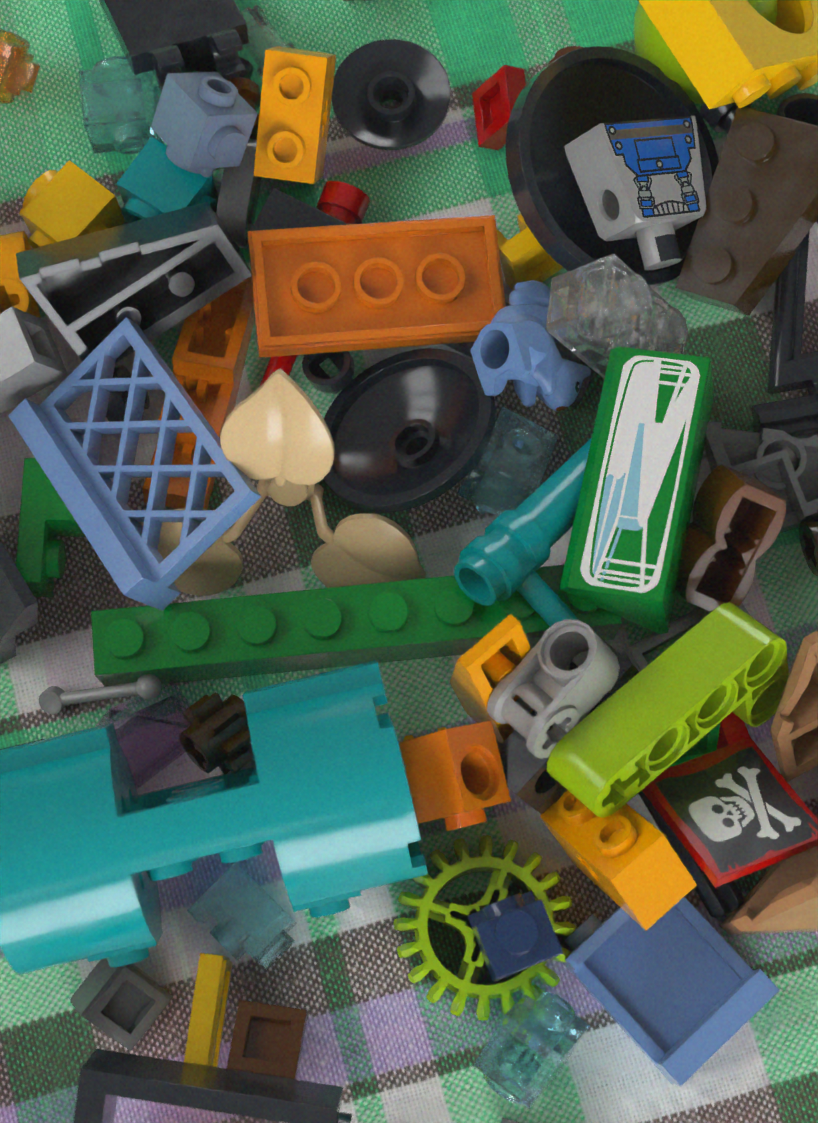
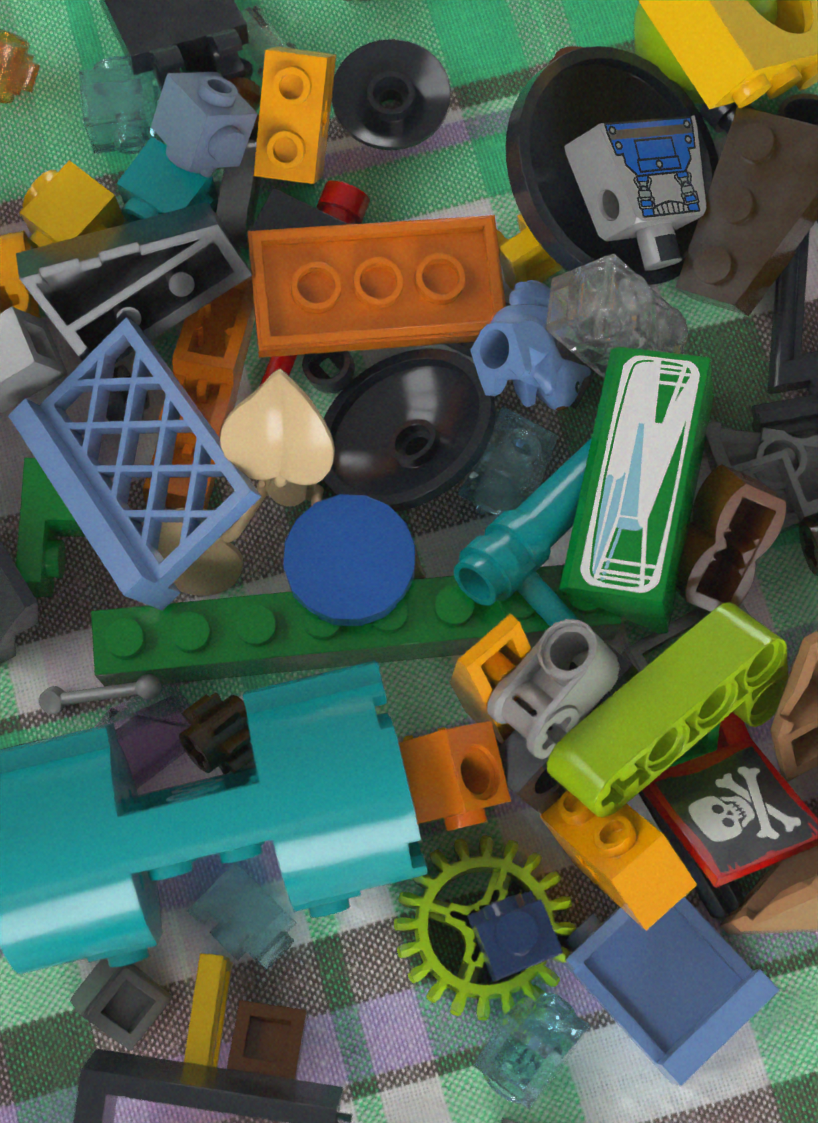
(349, 559): none -> blue tile
(494, 104): red tile -> none

